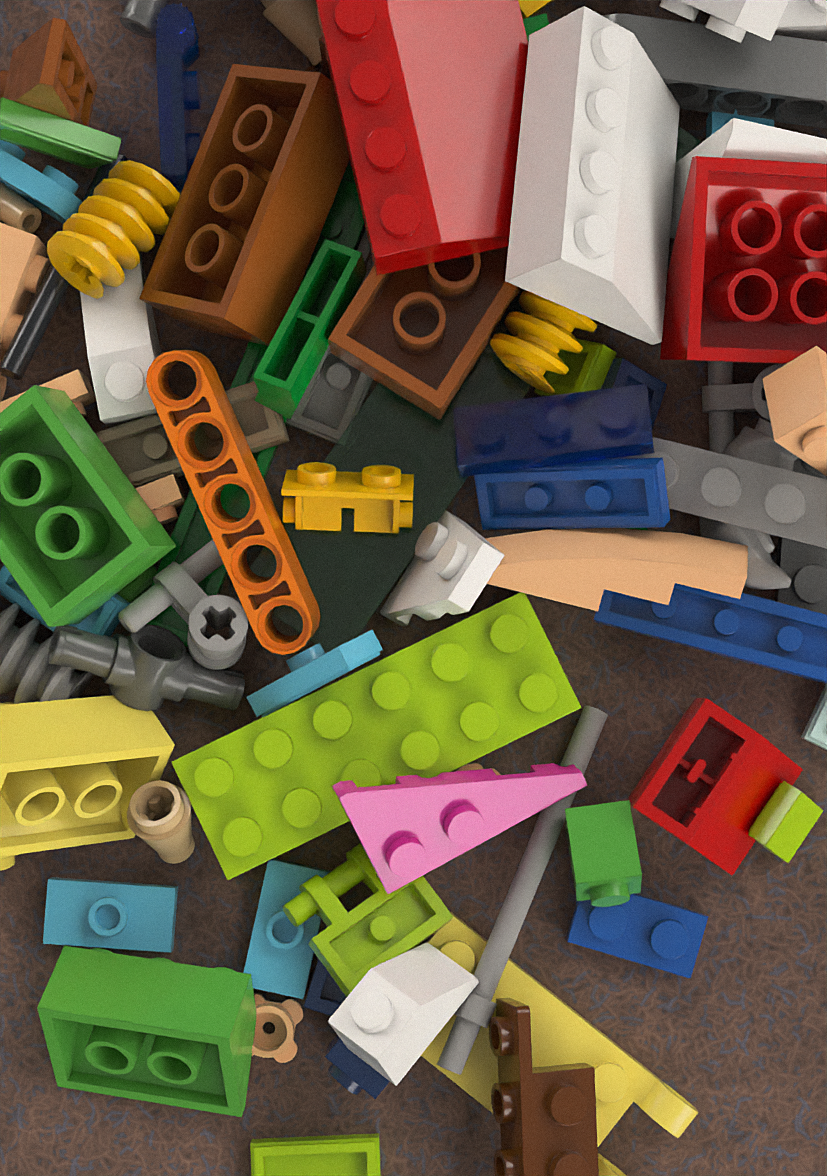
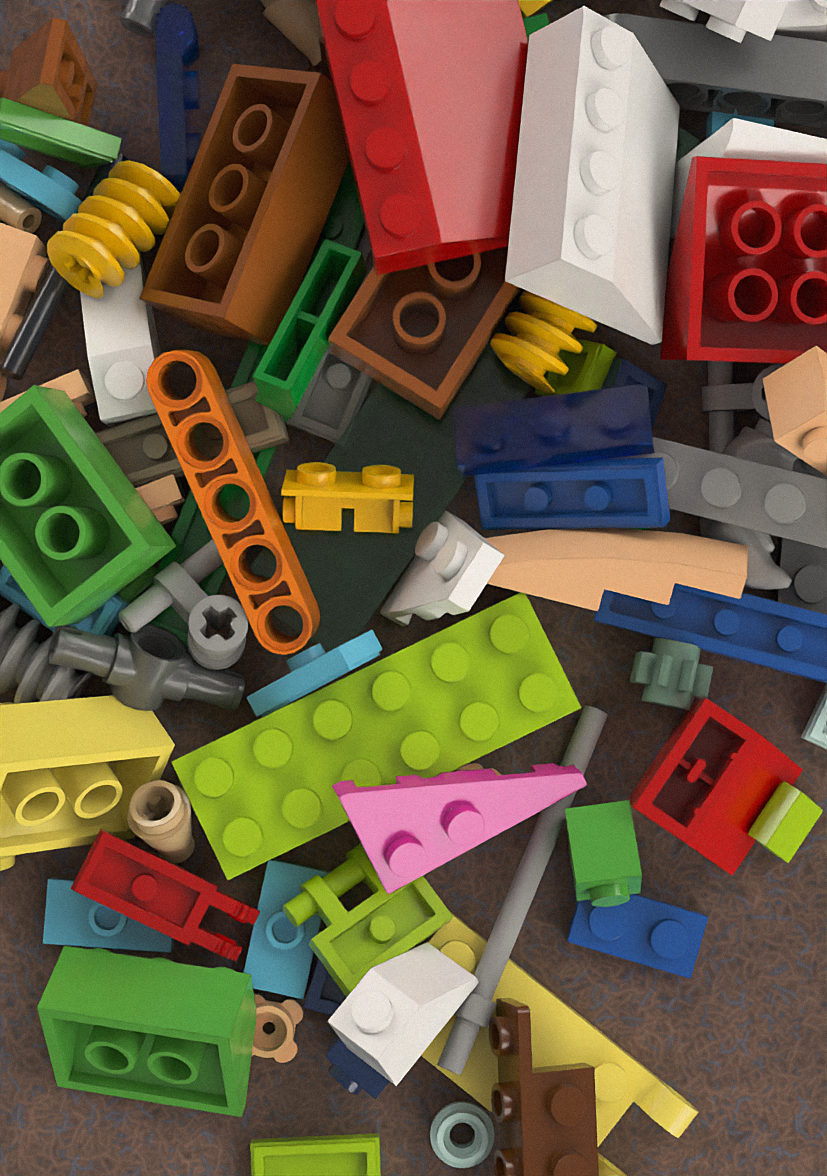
(158, 893): none -> red hinge
(466, 1154): none -> light aqua plate
(671, 674): none -> sand green gear

